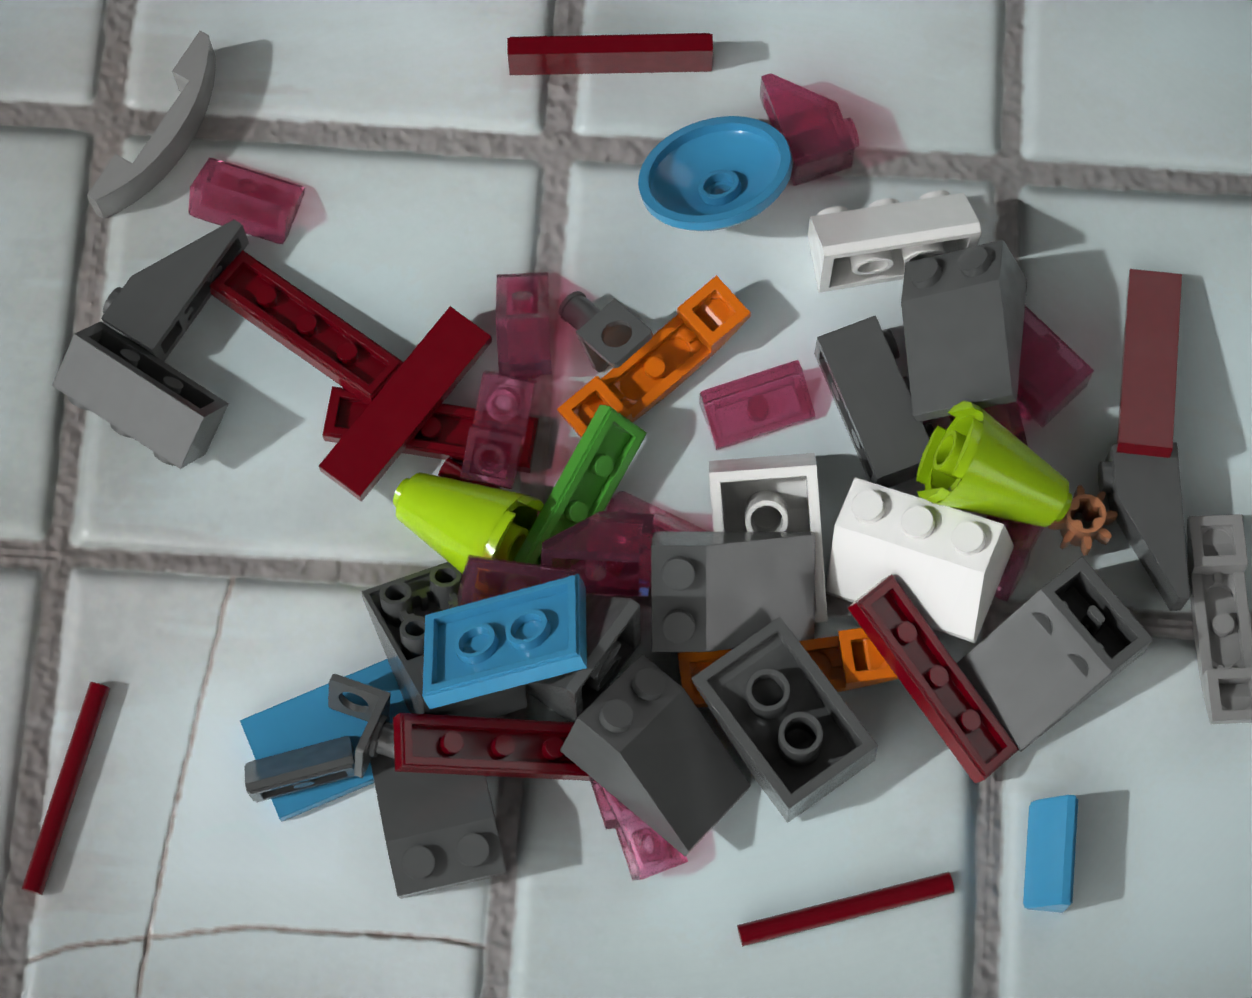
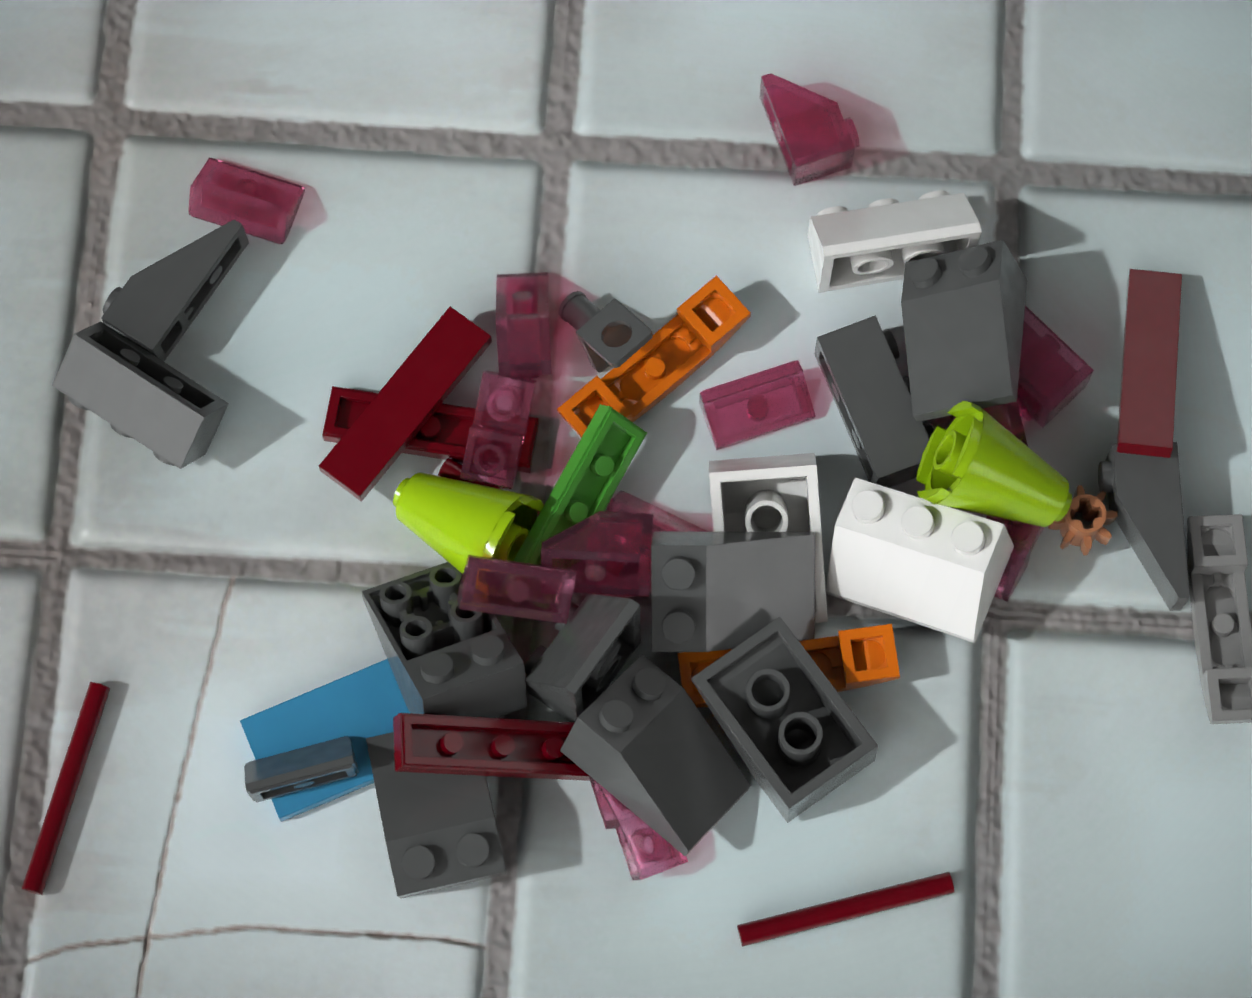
(127, 182): light grey slope -> none
(305, 327): dark red tile -> none
(379, 732): dark grey bracket -> none
(505, 641): dark azure tile -> none
(610, 54): dark red tile -> none
(715, 173): dark azure dish -> none
(933, 679): dark red tile -> none
(1050, 854): dark azure slope -> none
(1054, 653): dark grey slope -> none

